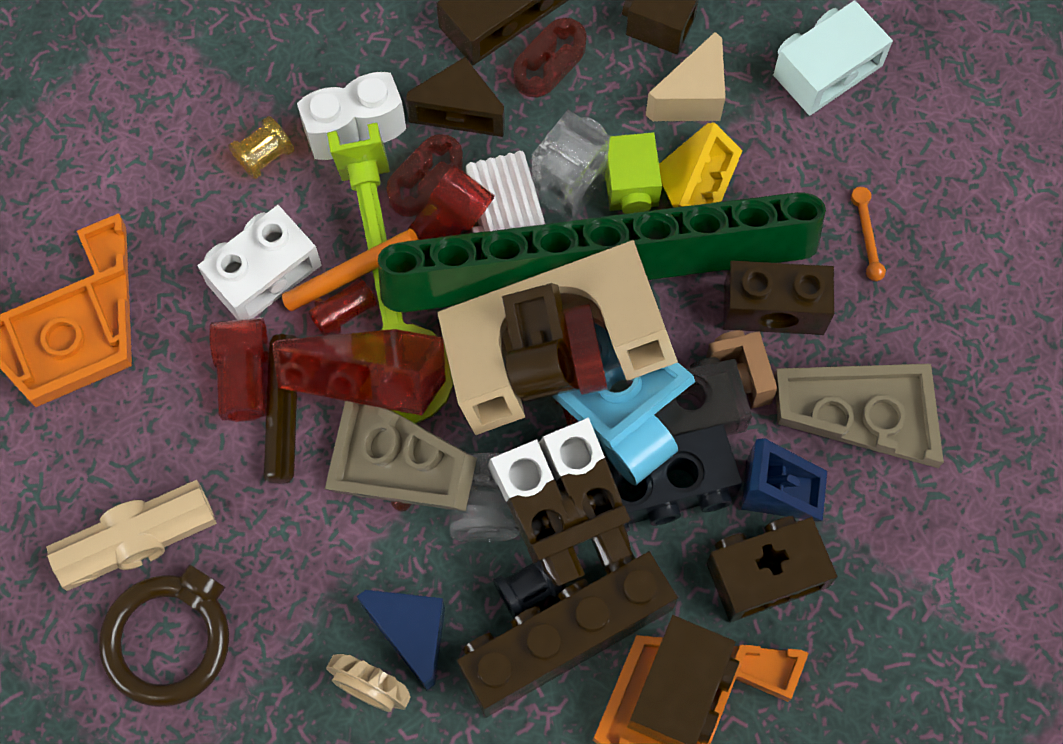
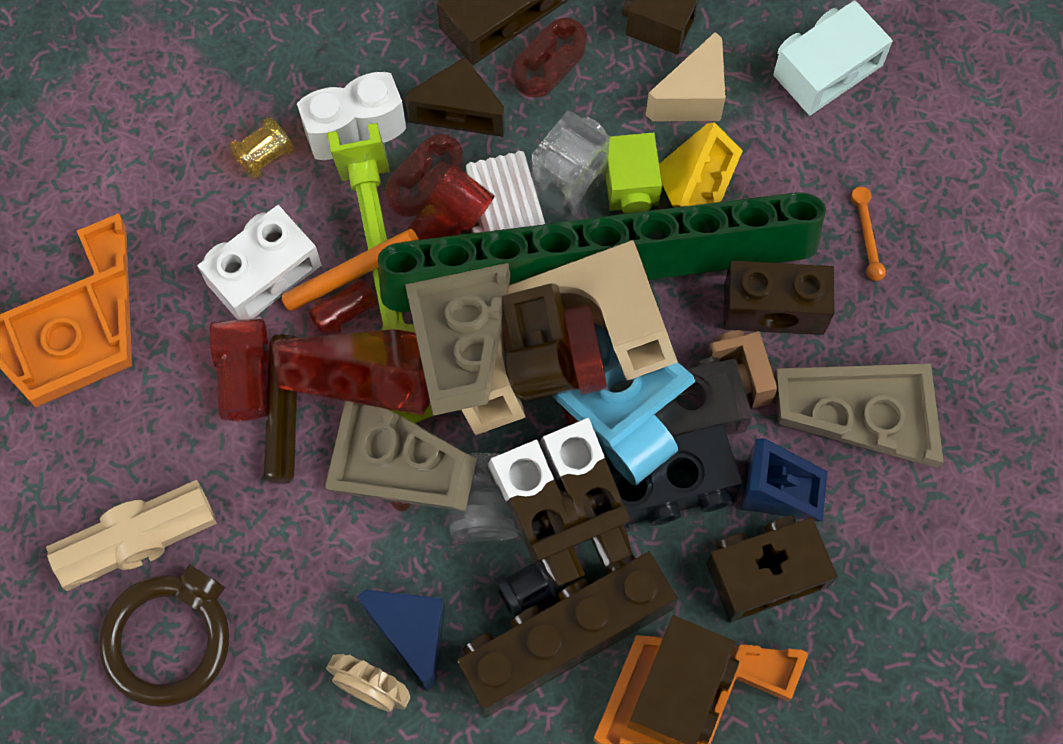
(459, 334): none -> dark tan wing

